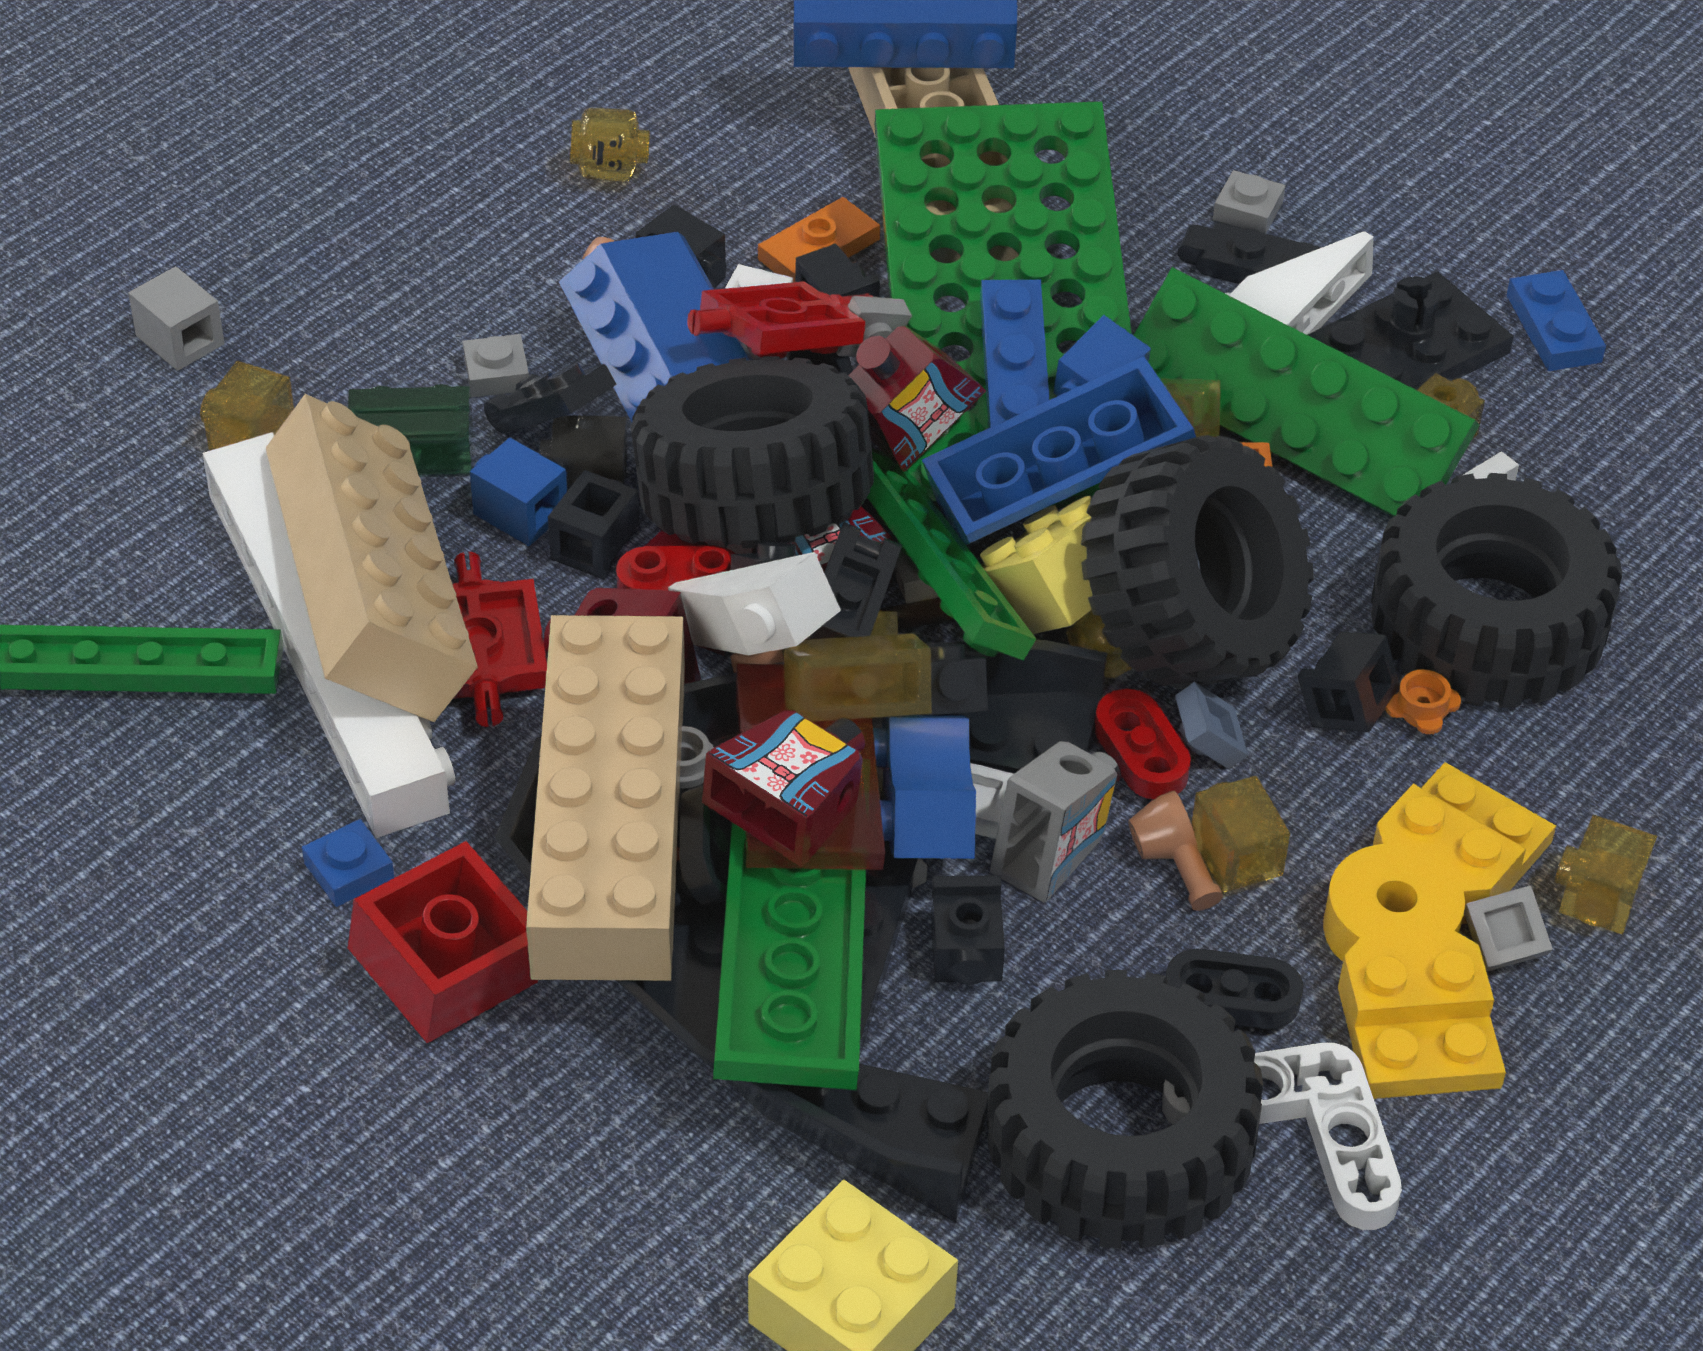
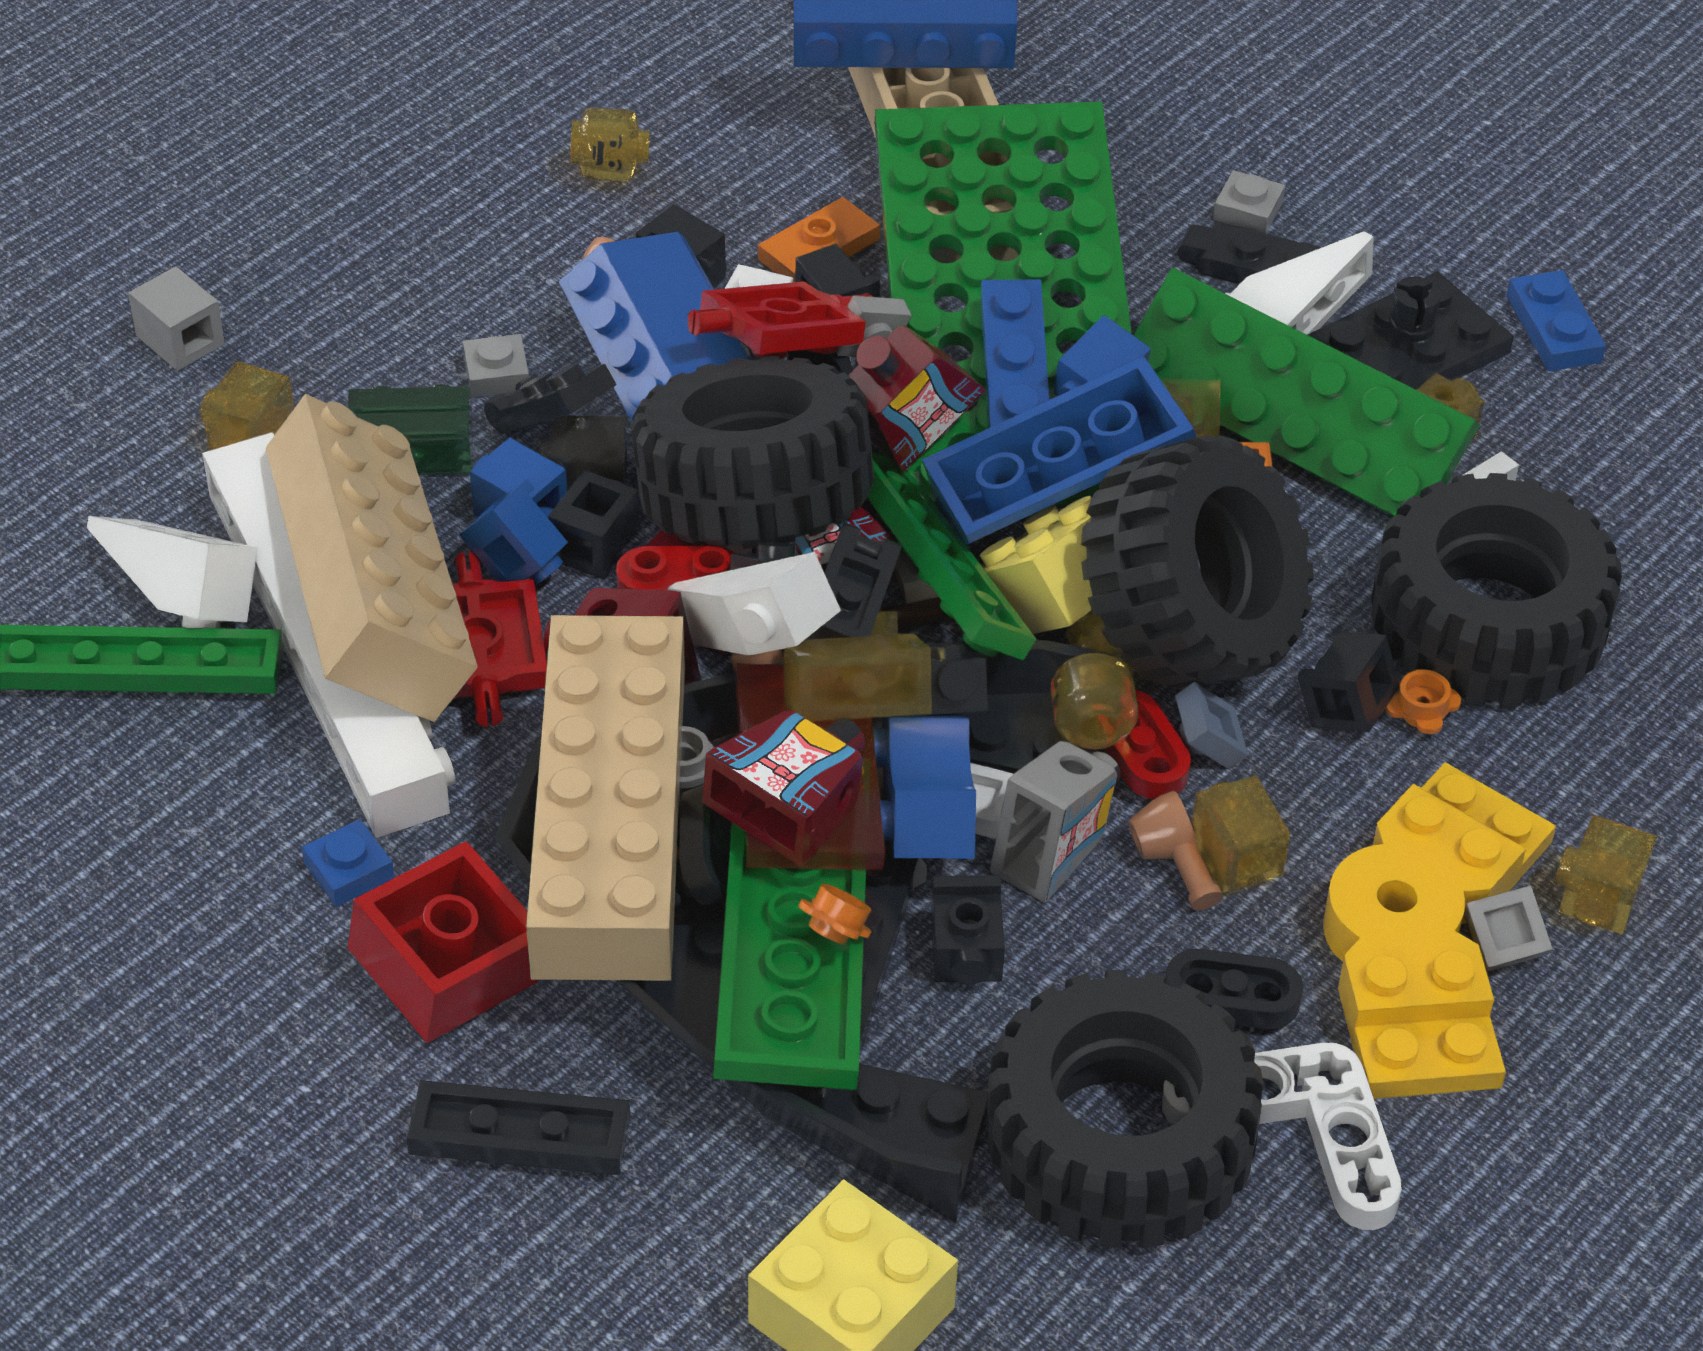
(182, 570): none -> white slope
(515, 538): none -> blue brick
(519, 1127): none -> black plate
(837, 914): none -> orange plate
(1094, 701): none -> clear yellow head

